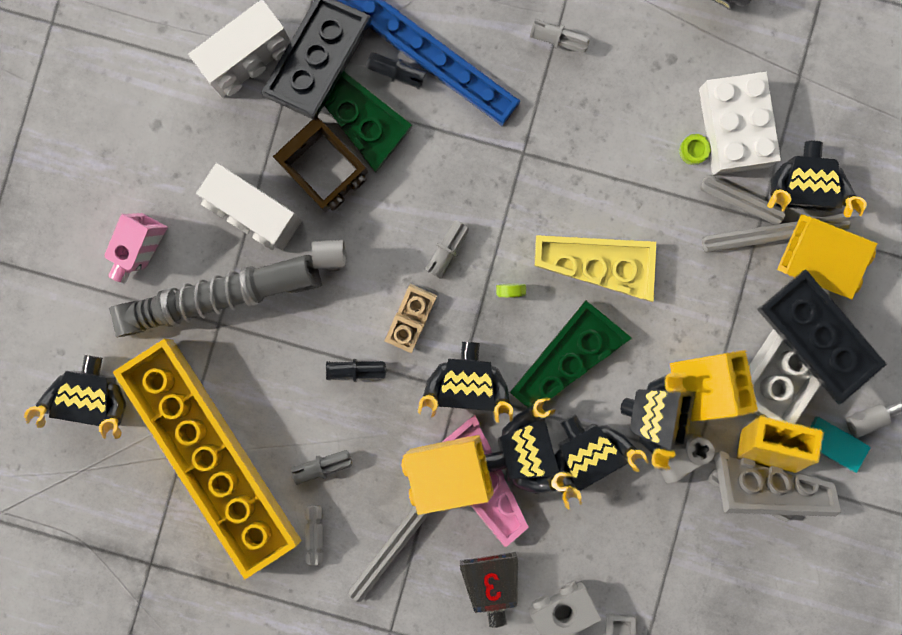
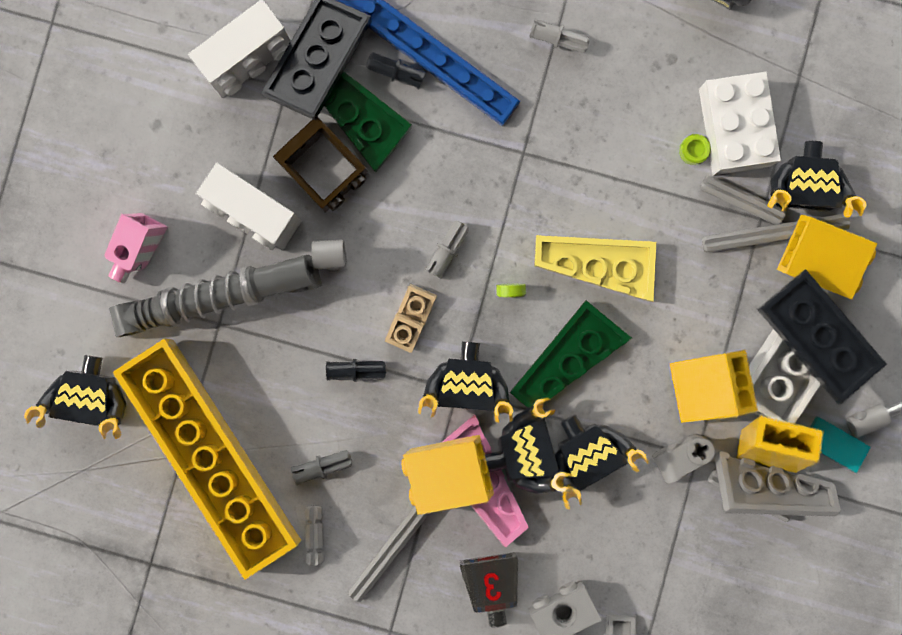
(661, 417): black torso -> none

